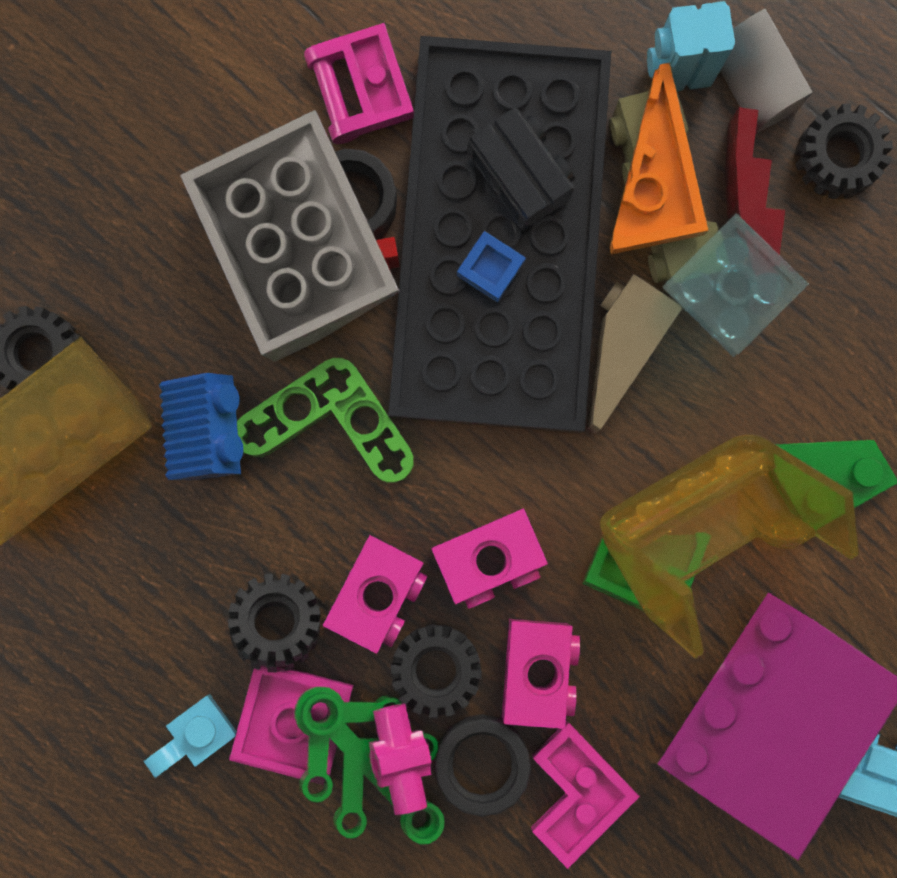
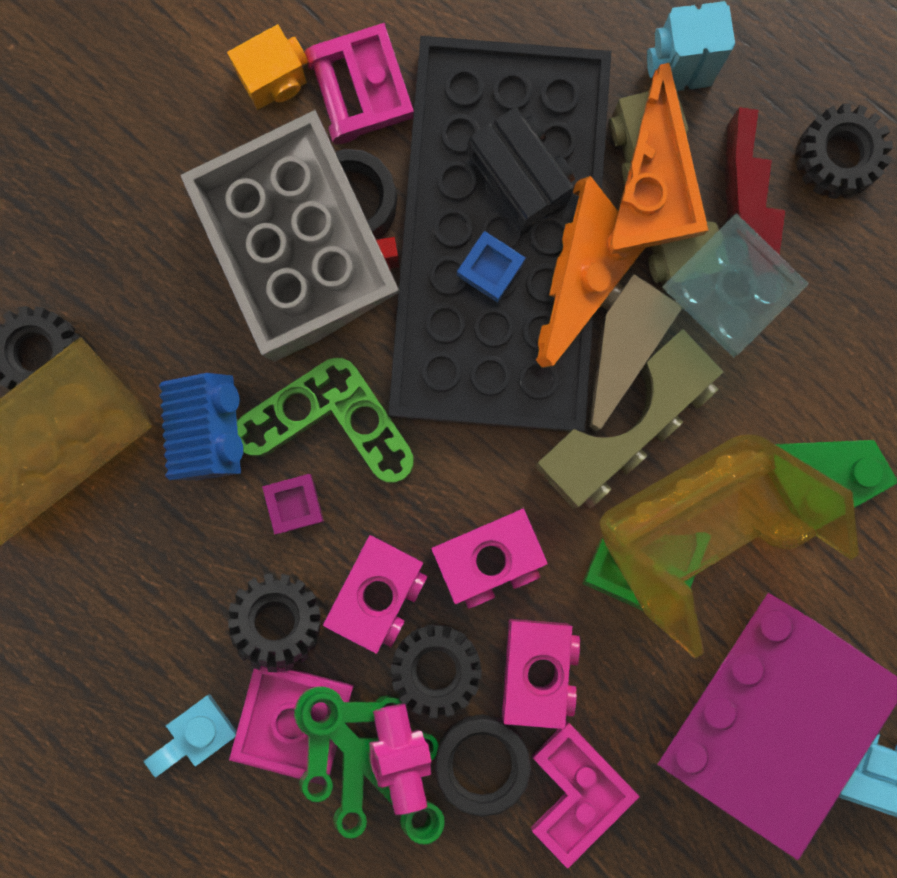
(270, 66): none -> light orange brick
(293, 504): none -> magenta plate
(583, 271): none -> orange wing
(672, 380): none -> olive arch
(764, 72): light grey brick -> none

